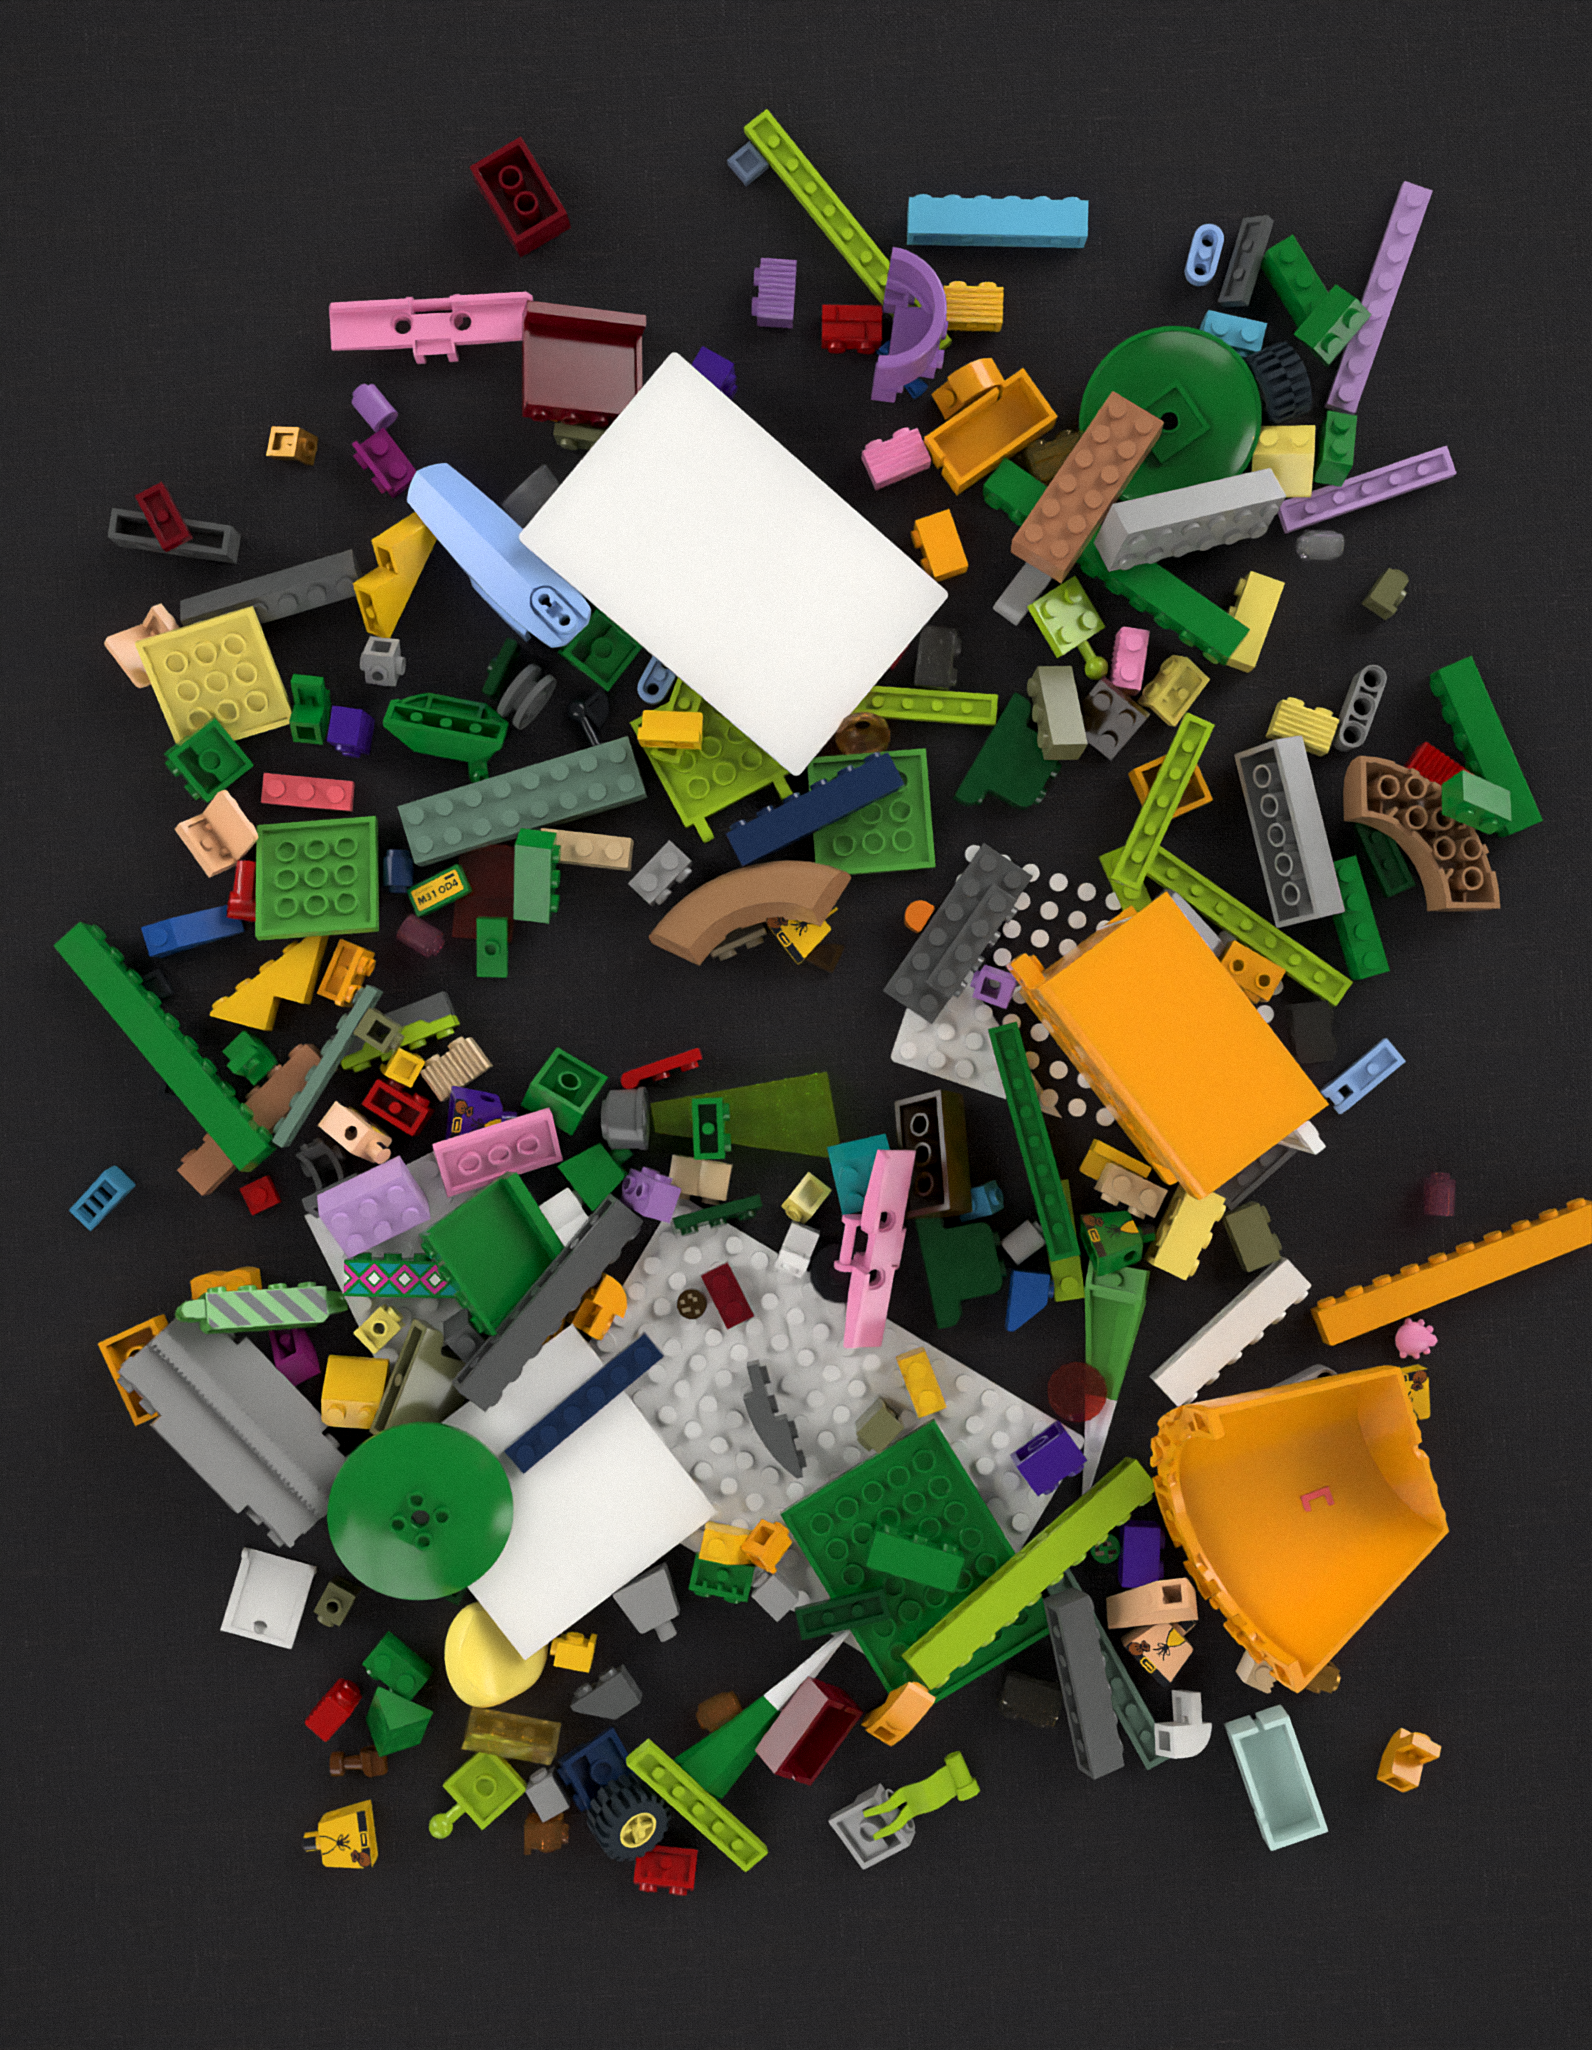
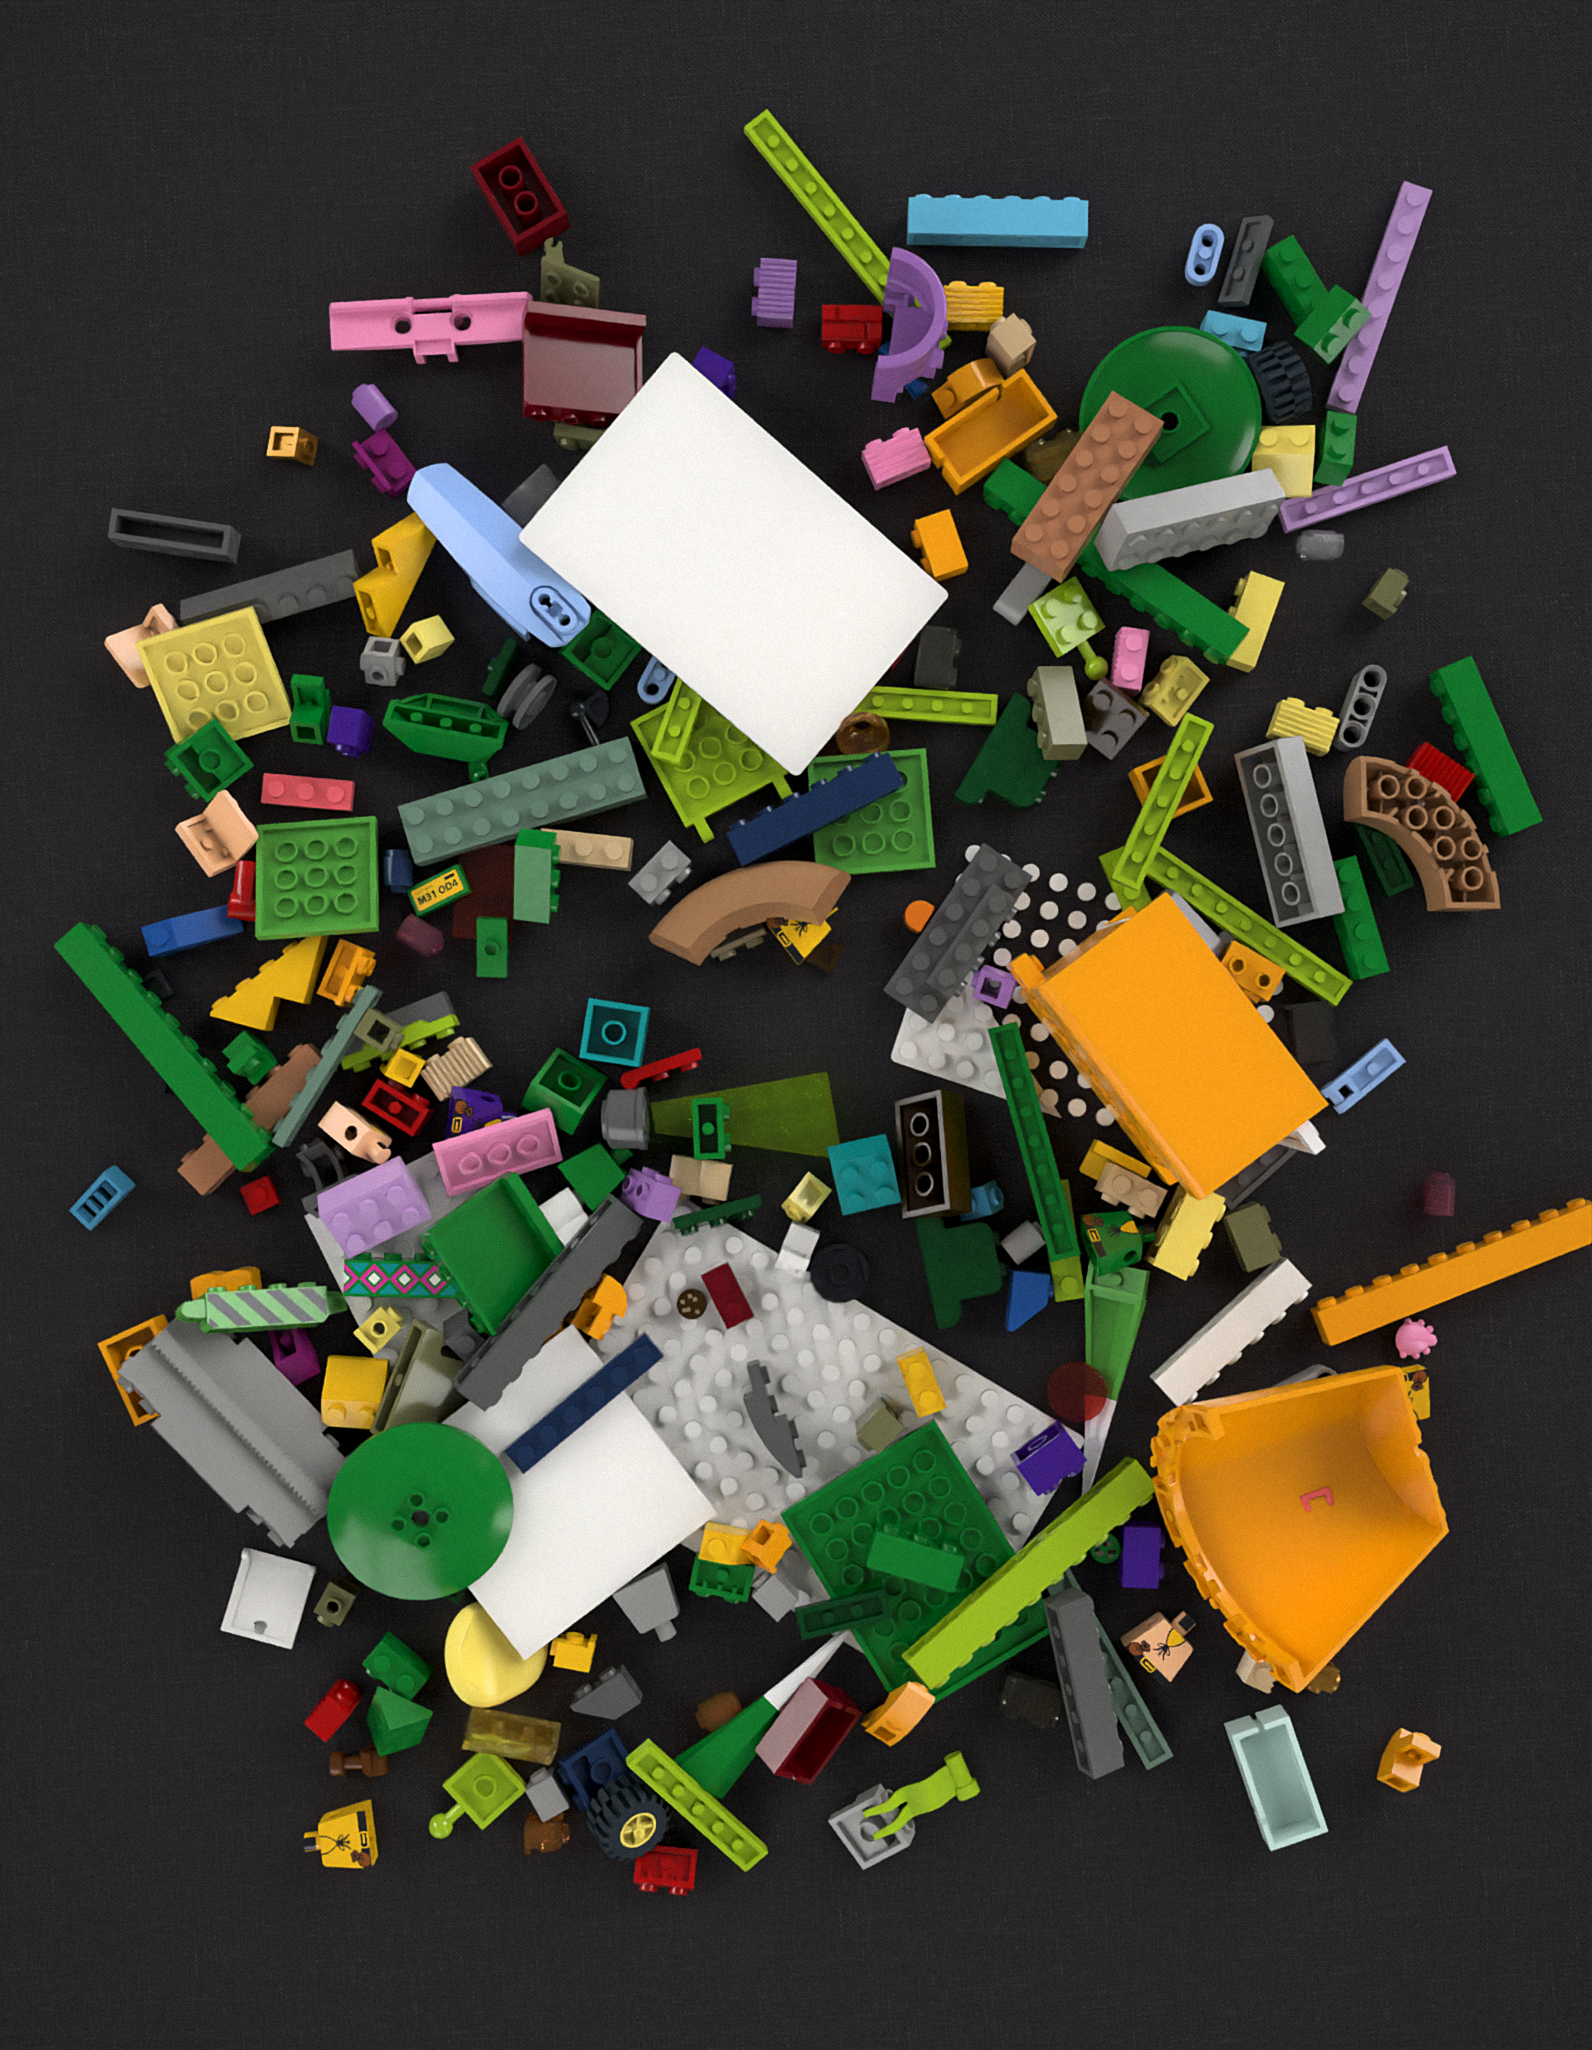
(163, 517): dark red plate -> none
(426, 639): none -> light yellow brick
(565, 283): none -> olive plate
(614, 1032): none -> teal brick
(671, 729): yellow panel -> none
(747, 163): sand blue tile -> none
(869, 1301): bright pink piece -> none
(1010, 344): none -> tan brick
(1153, 1604): light nougat slope -> none
(1187, 1732): white brick -> none
(1476, 802): green brick -> none

